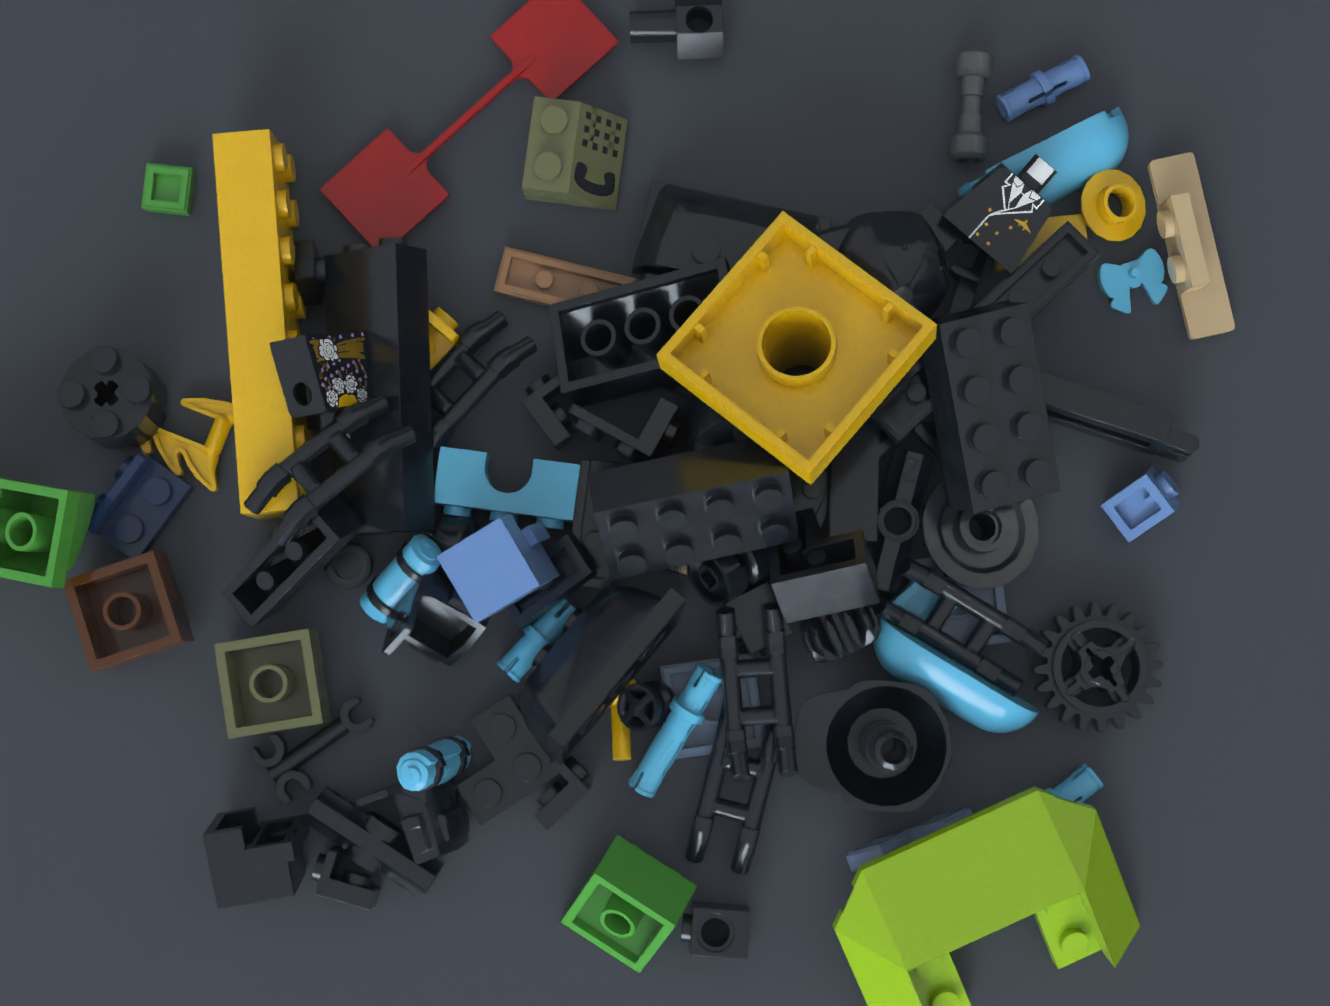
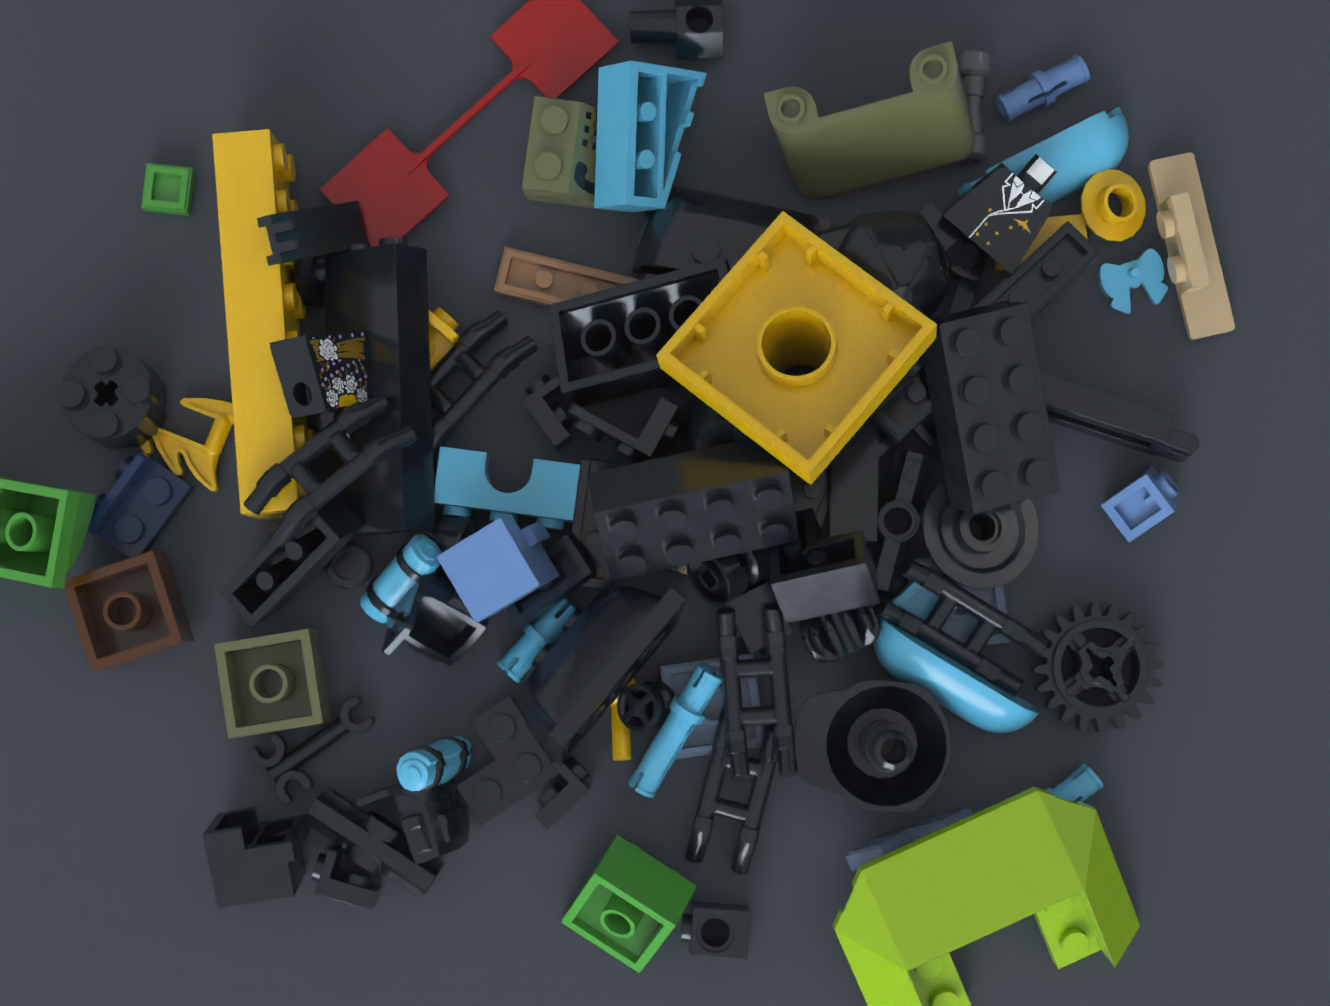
(313, 232): none -> black hinge
(639, 133): none -> medium azure wedge
(878, 138): none -> olive windscreen

